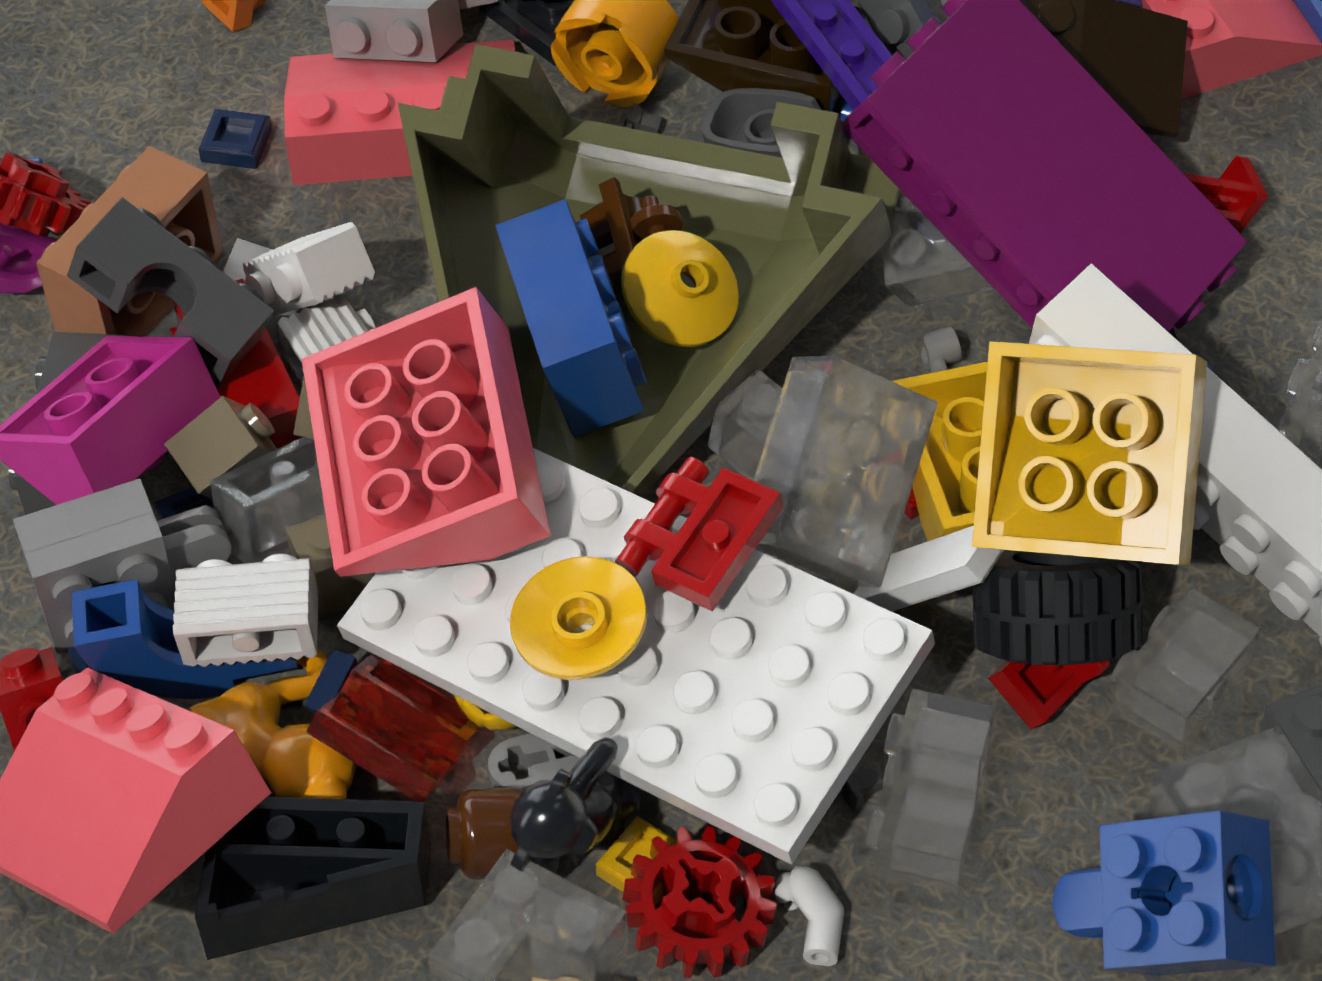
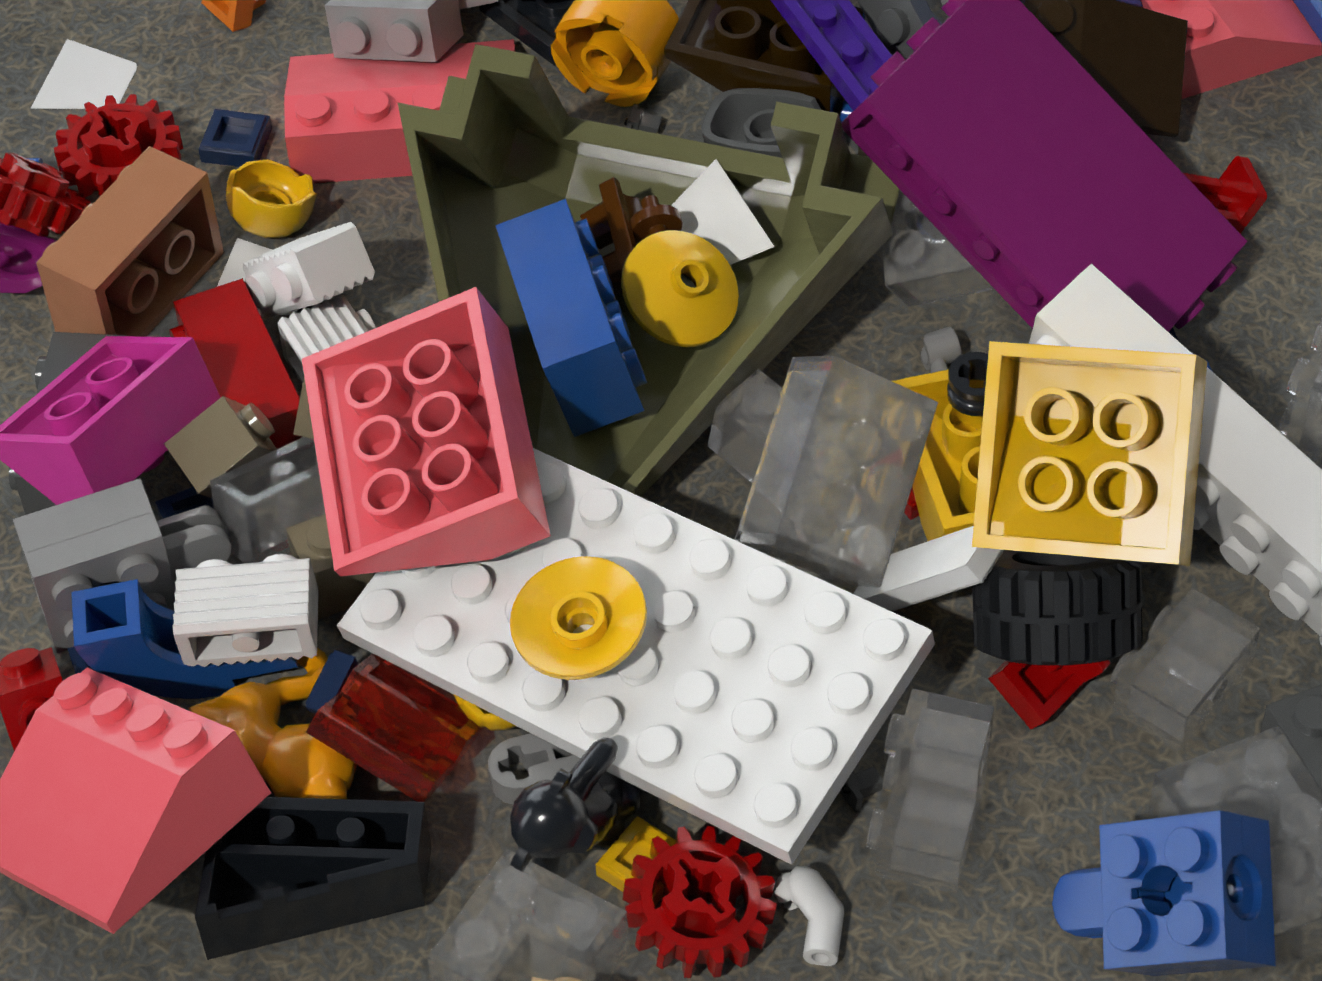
(84, 76): none -> white sticker
(112, 138): none -> red gear
(136, 255): dark grey arch -> none
(269, 198): none -> yellow hair
(480, 829): reddish brown head -> none
(713, 541): red plate -> none
(720, 216): none -> white sticker
(962, 370): none -> black bush

